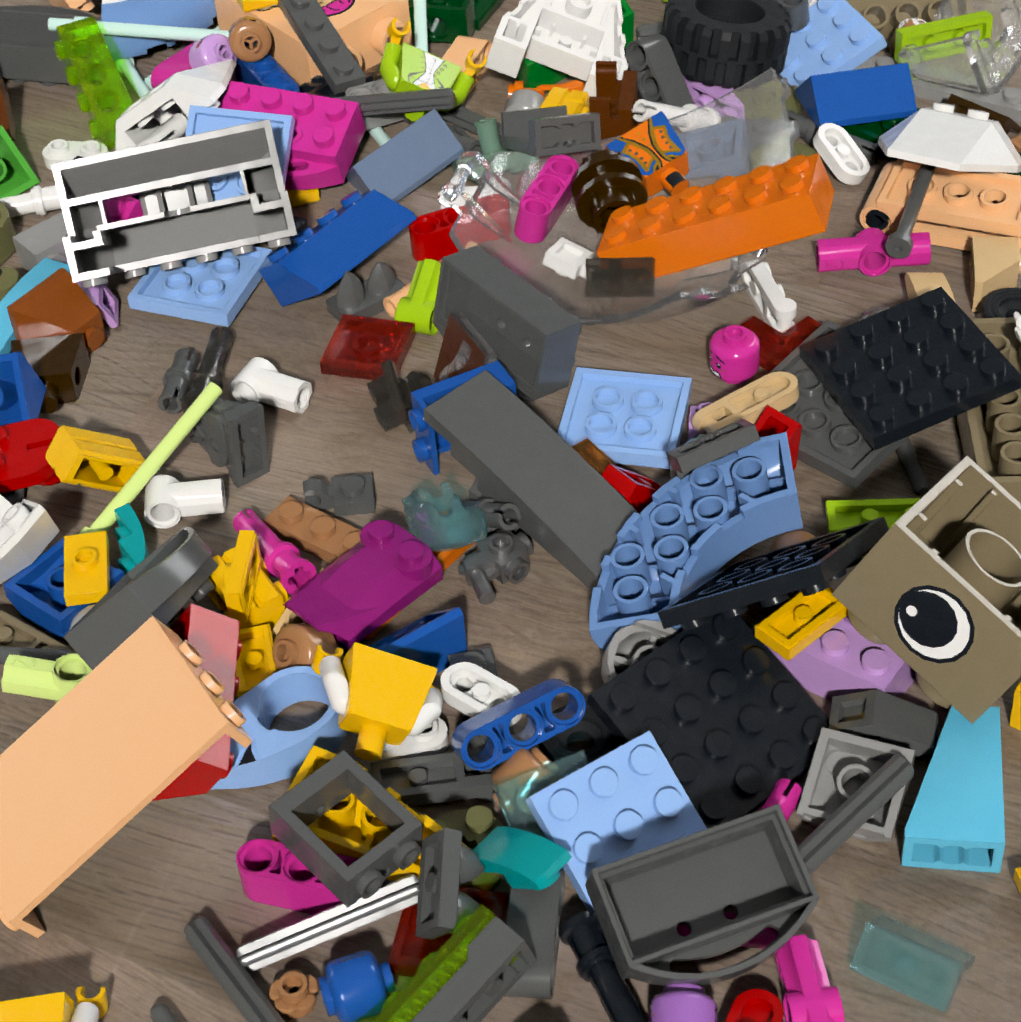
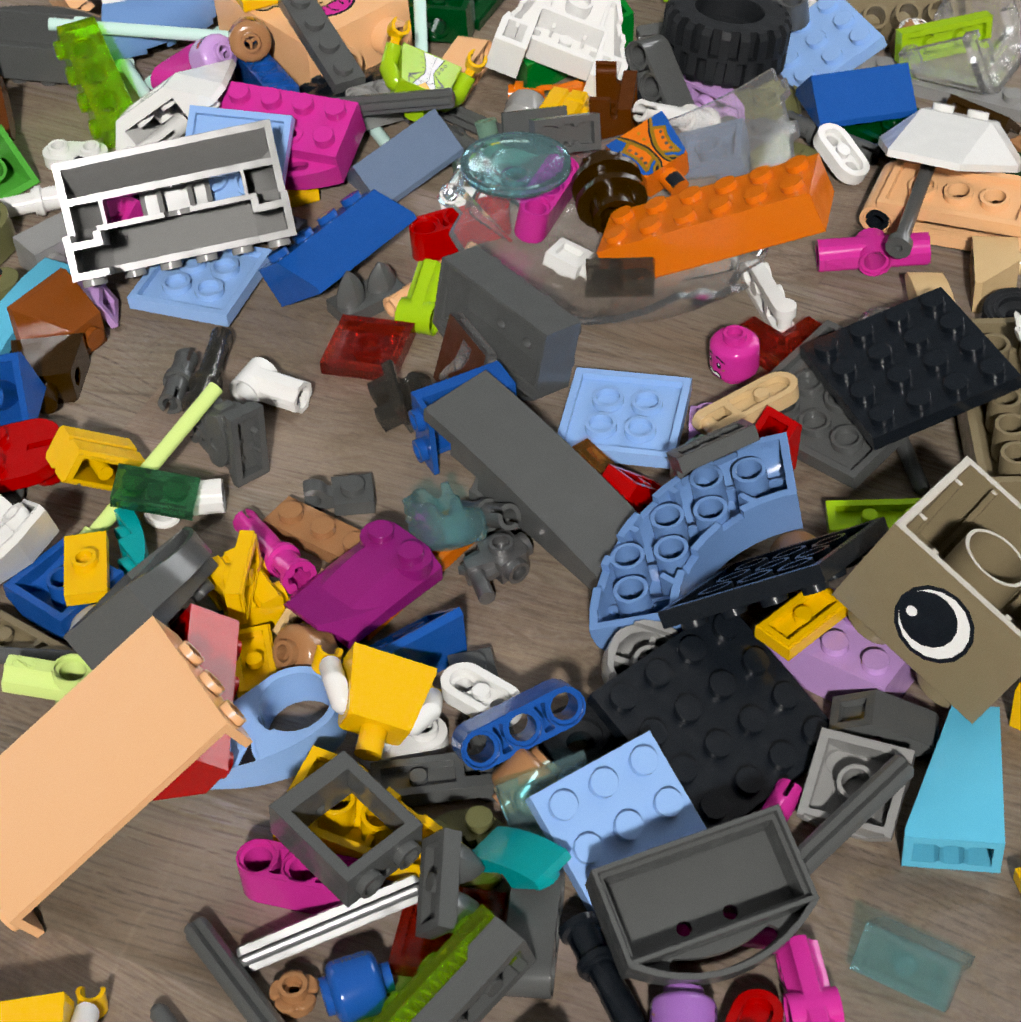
(155, 492): none -> clear green plate
(515, 165): none -> clear light blue dish

